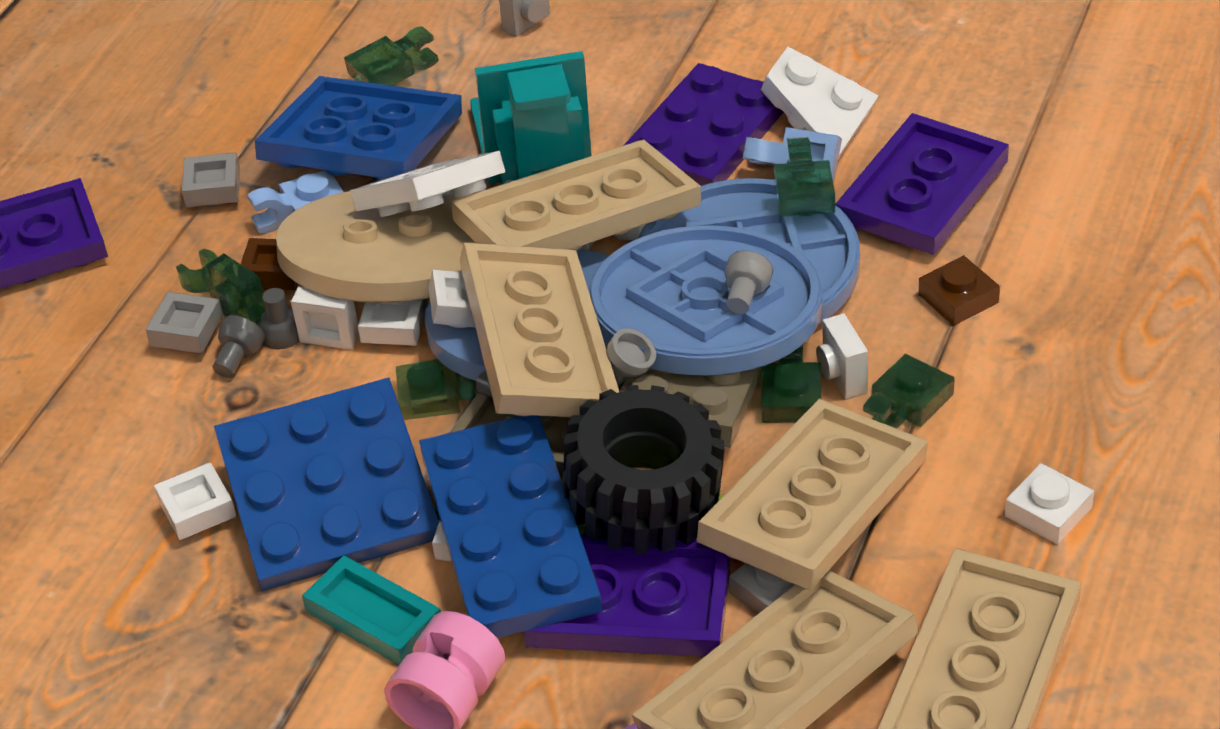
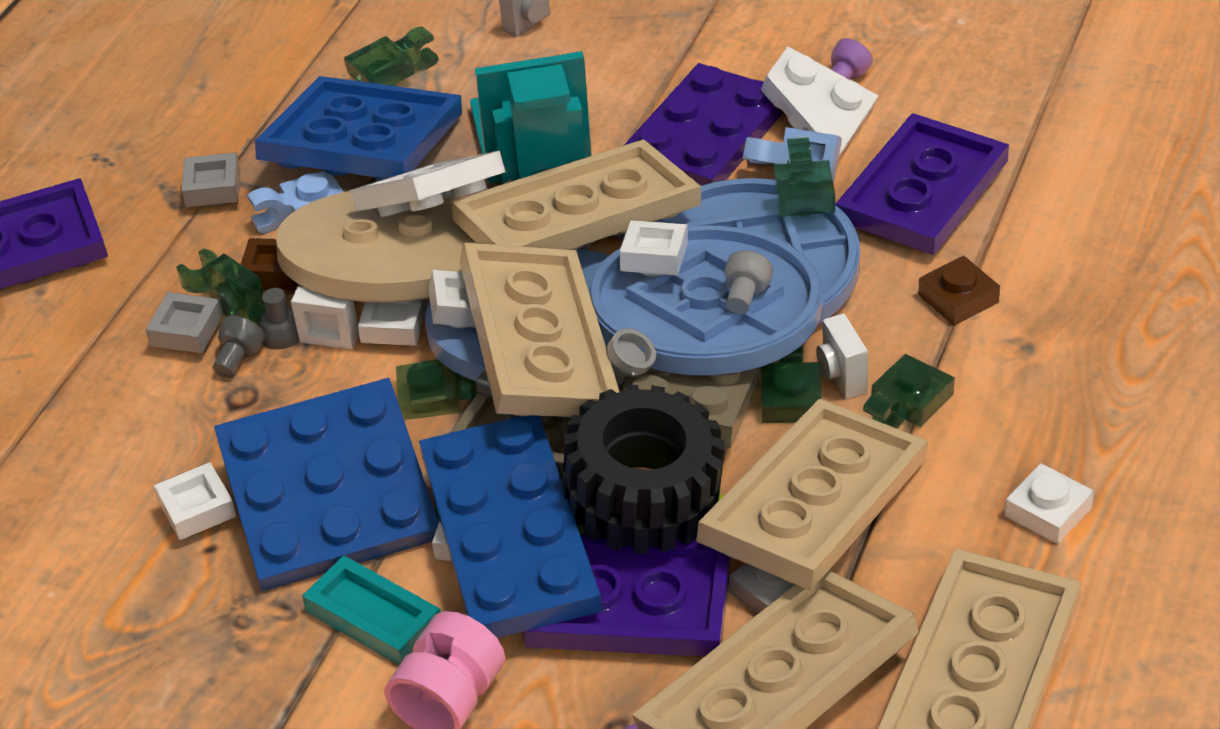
(653, 248): none -> white plate
(850, 58): none -> medium lavender piece

